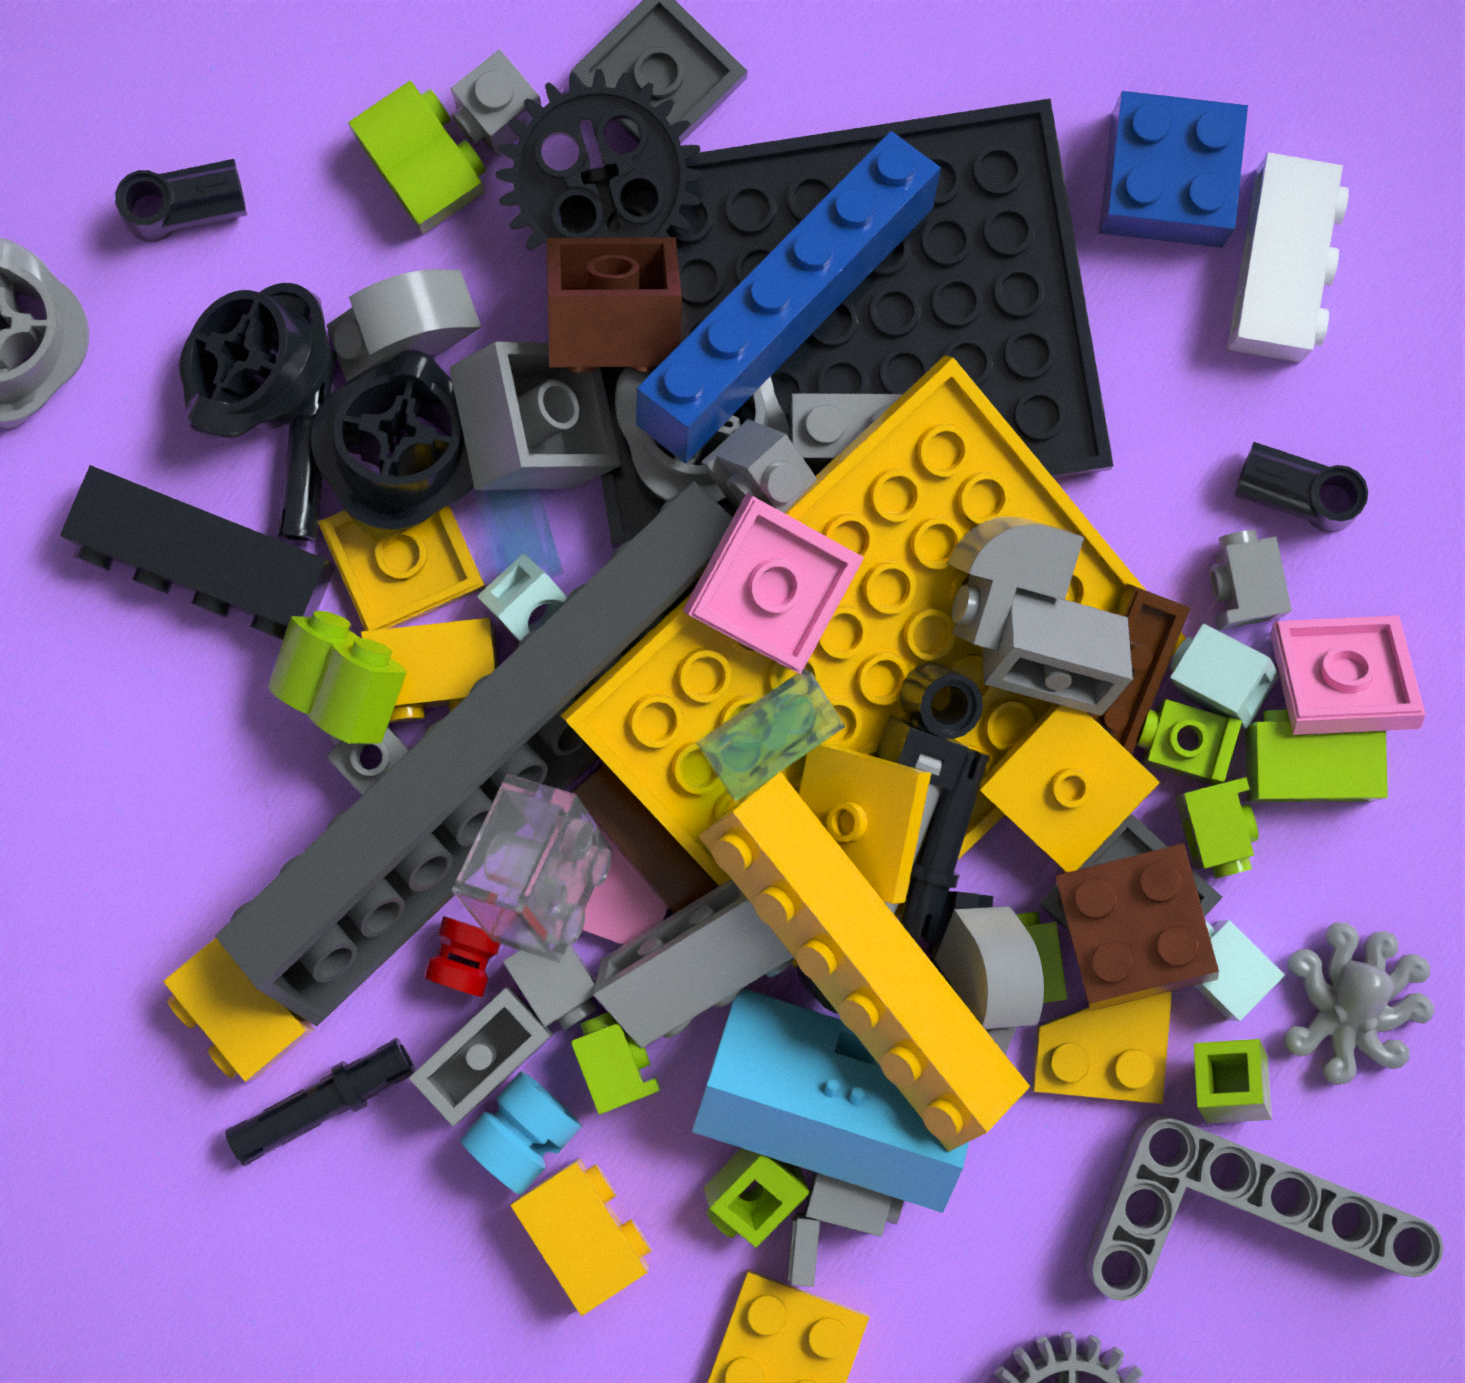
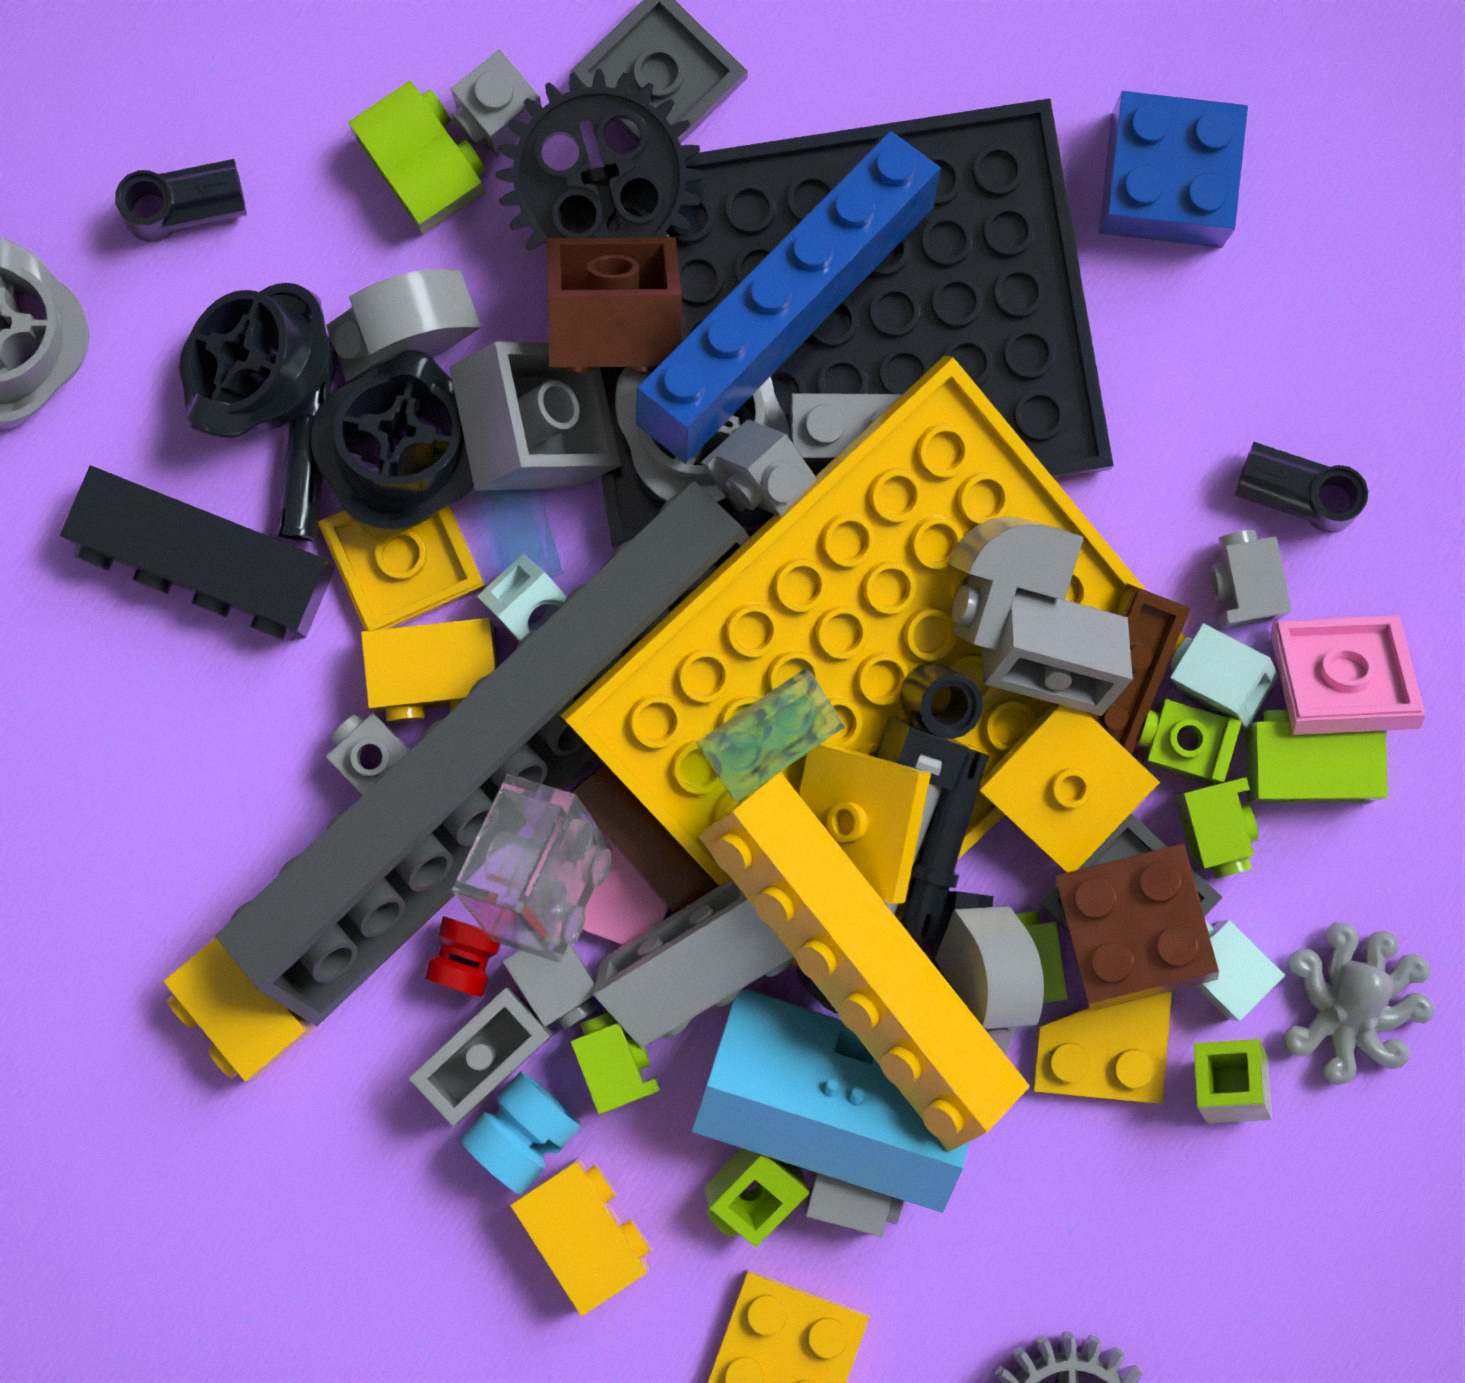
(337, 678): lime brick -> none
(343, 1089): black pin -> none
(773, 583): bright pink tile -> none
(803, 1250): light grey tile -> none
(1250, 1192): light grey beam -> none
(1287, 258): white brick -> none

